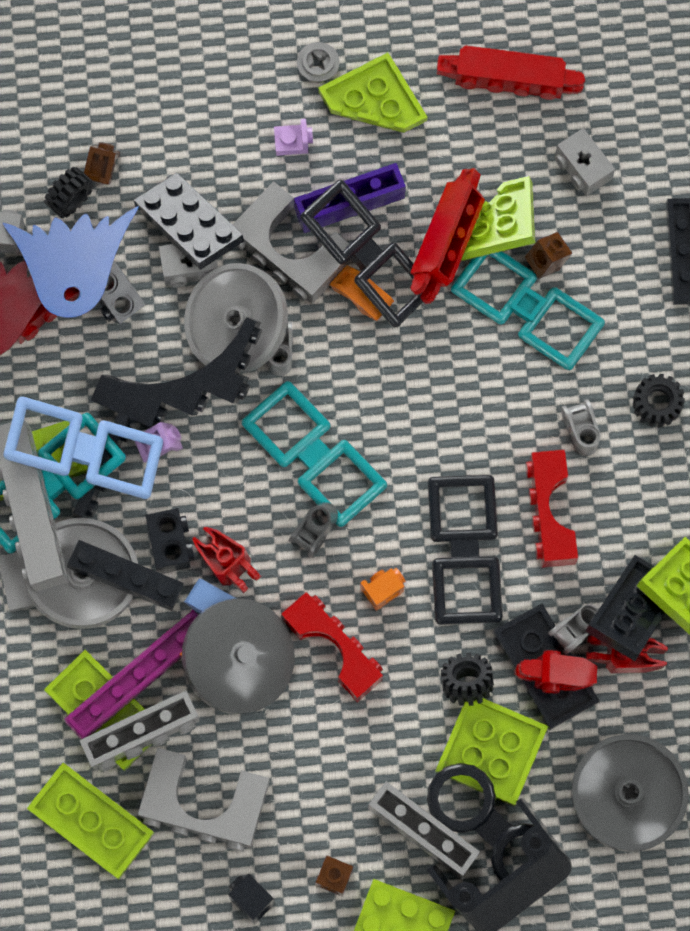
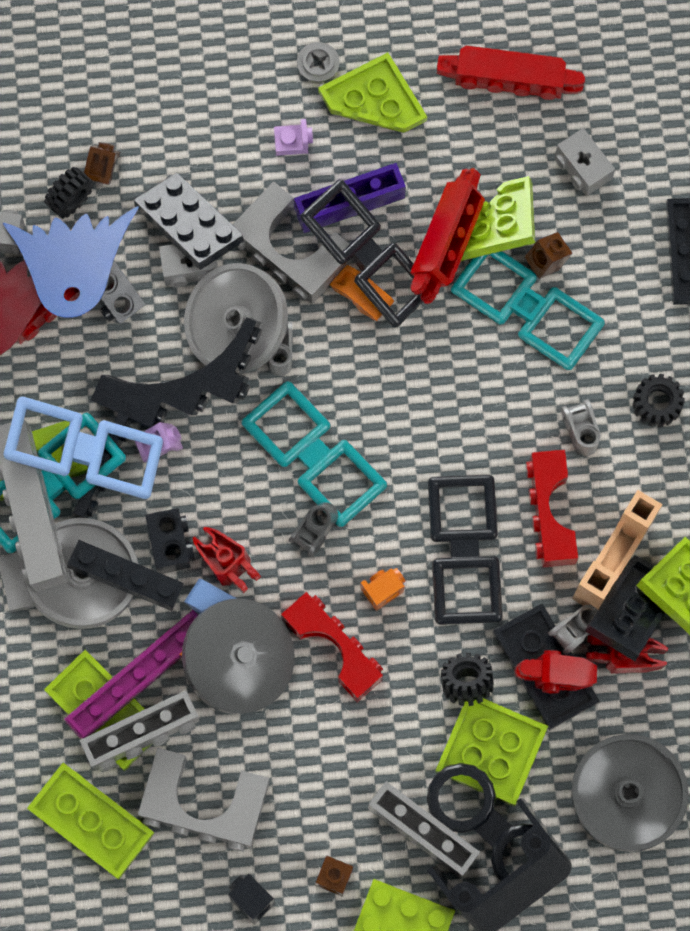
(617, 551): none -> light nougat arch

